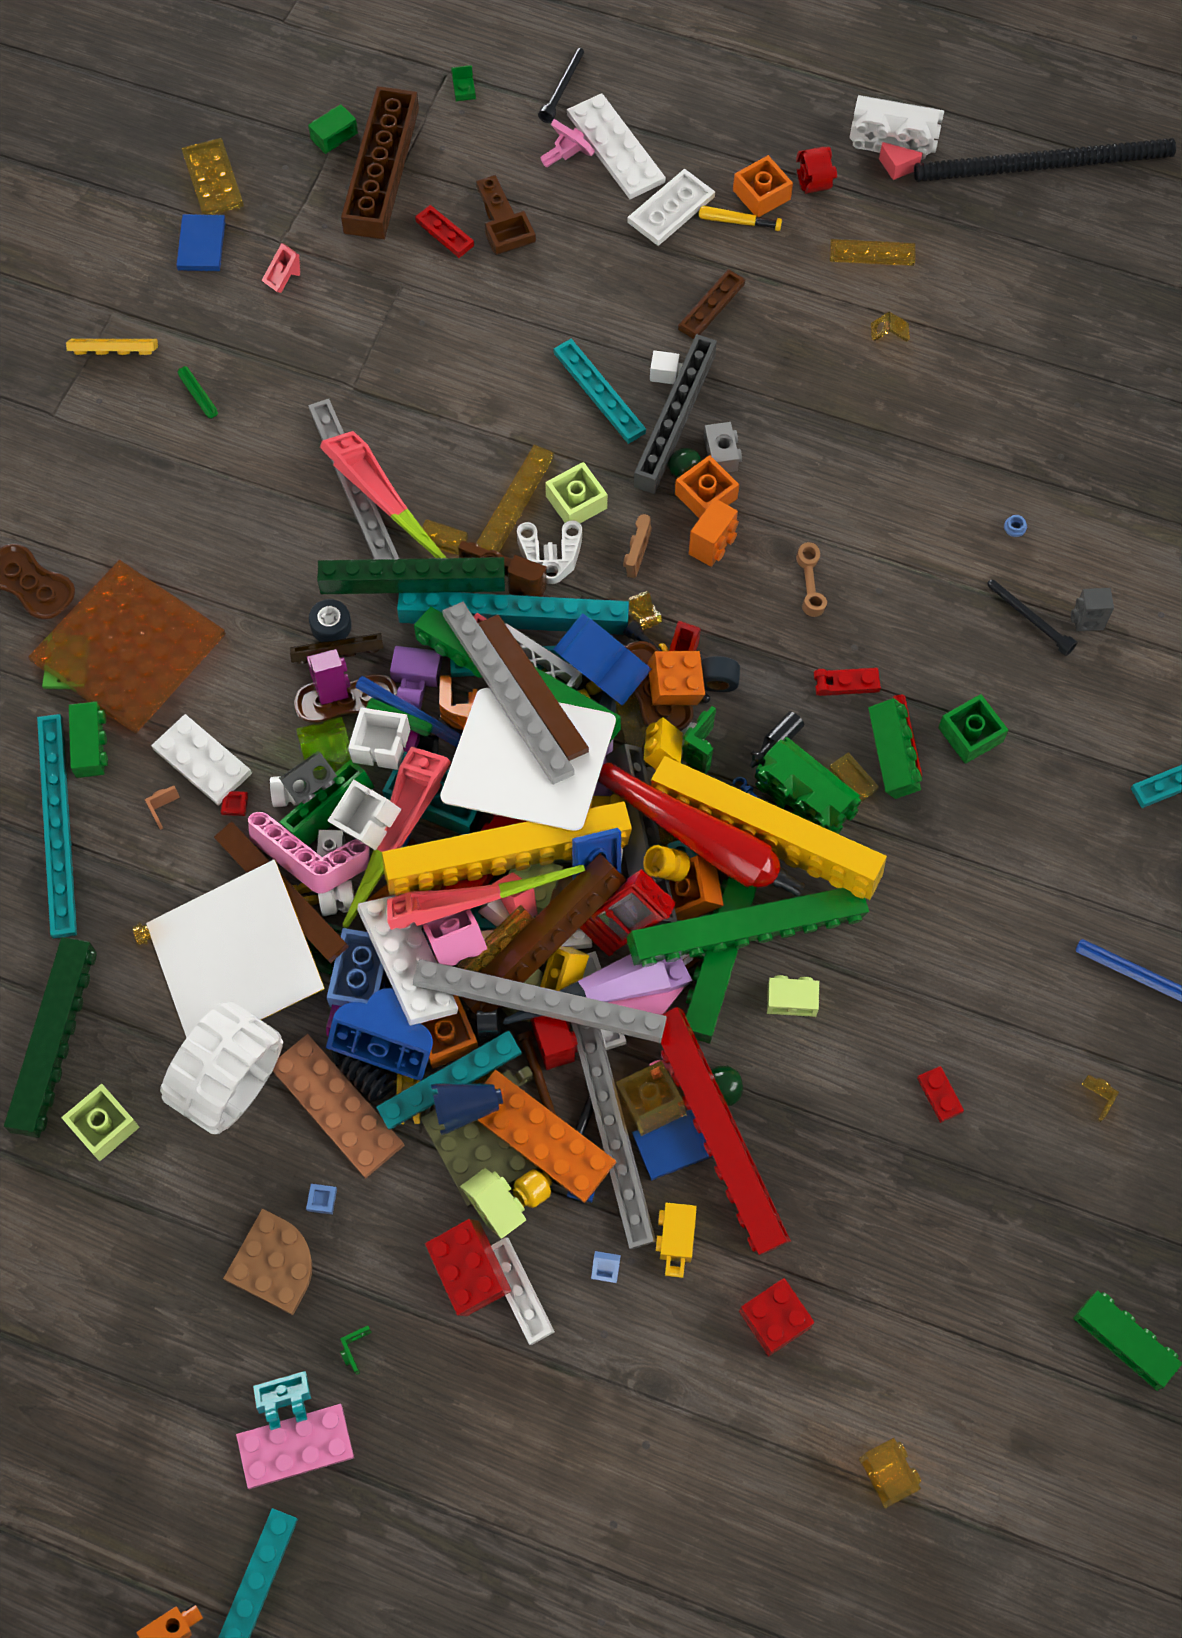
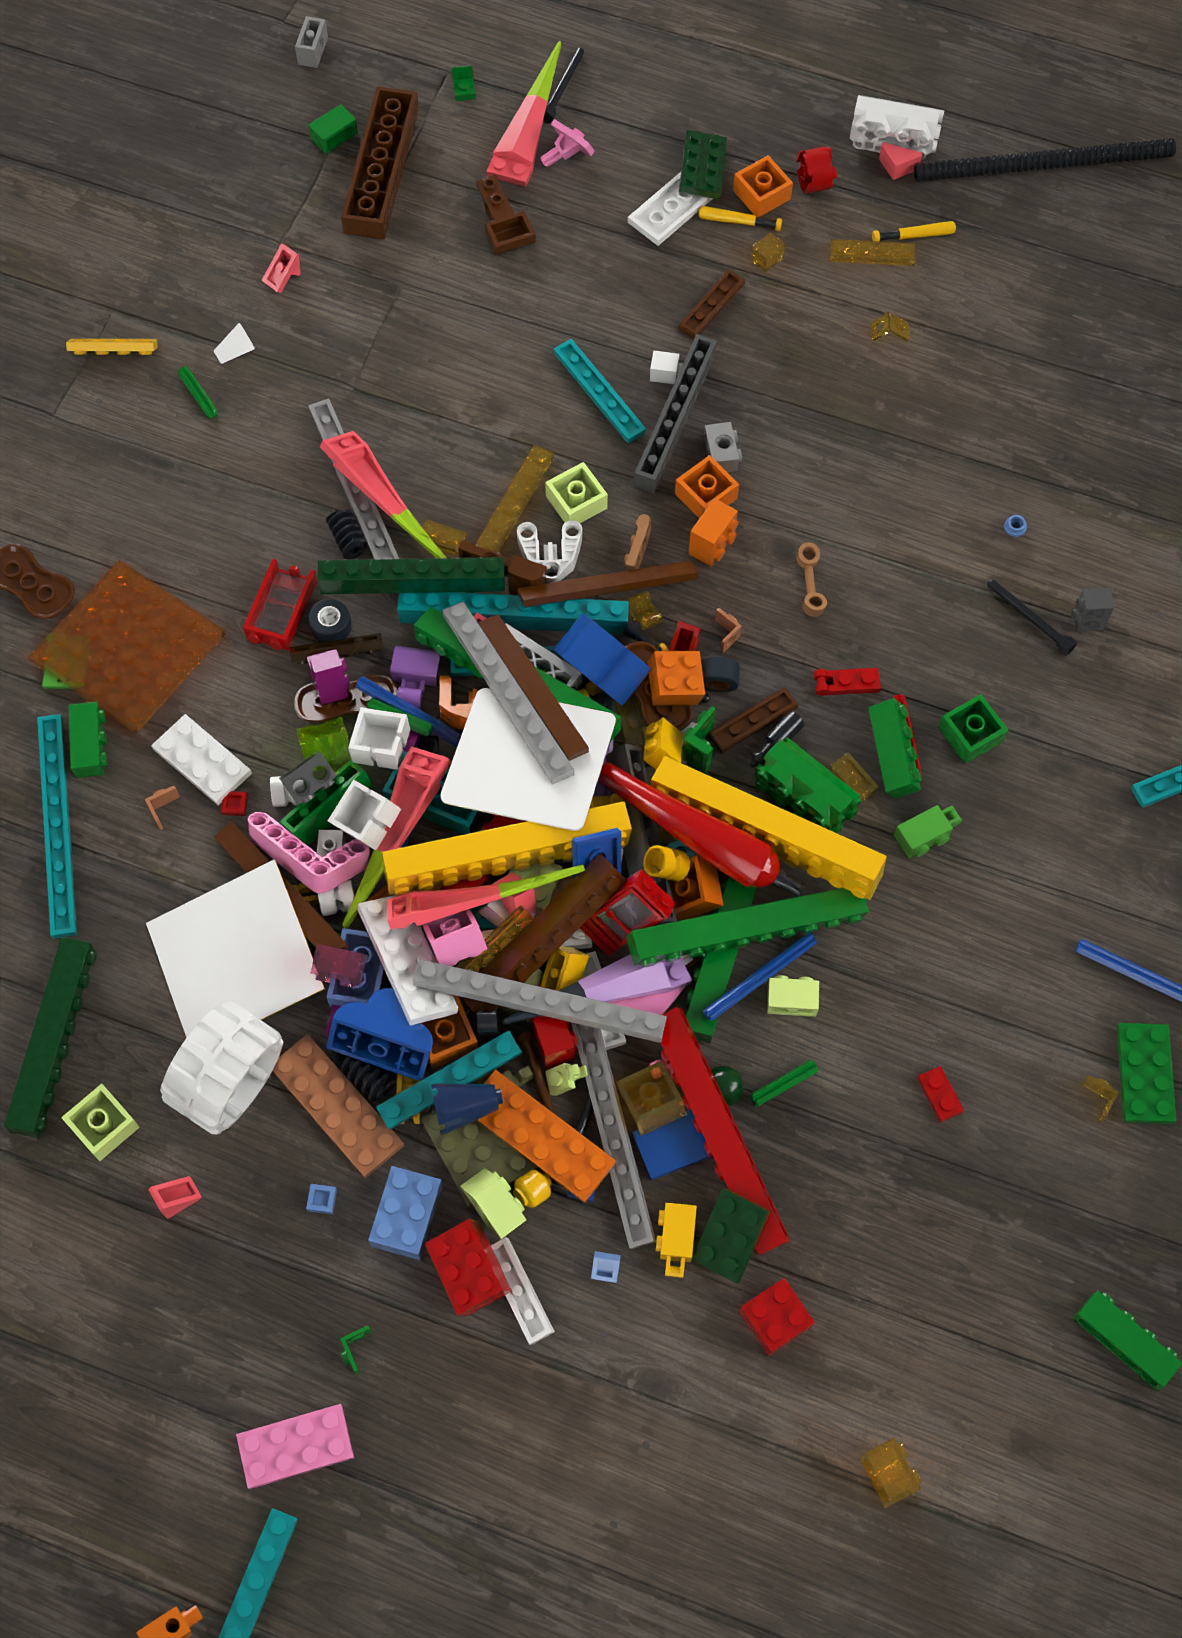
(141, 934): clear yellow plate -> none
(175, 1195): none -> coral slope
(201, 242): blue tile -> none
(212, 177): clear yellow plate -> none
(234, 345): none -> white sticker
(273, 1263): medium nougat plate -> none
(279, 606): none -> door
(280, 1393): teal plate -> none
(311, 42): none -> light grey brick
(339, 965): none -> clear pink brick
(347, 533): none -> black piece
(405, 1213): none -> medium blue brick
(444, 231): red plate -> none
(517, 149): none -> coral plate
(562, 1077): none -> yellowish green plate
(607, 583): none -> reddish brown tile
(616, 146): white plate -> none
(682, 461): dark green hair -> none
(702, 164): none -> dark green plate
(730, 624): none -> nougat bracket
(731, 1235): none -> dark green plate
(748, 789): blue hand -> none
(753, 720): none -> reddish brown tile
(759, 977): none -> blue axle
(768, 252): none -> clear yellow brick
(784, 1083): none -> green axle
(926, 830): none -> bright green brick
(928, 230): none -> yellow piece
(1146, 1073): none -> green plate

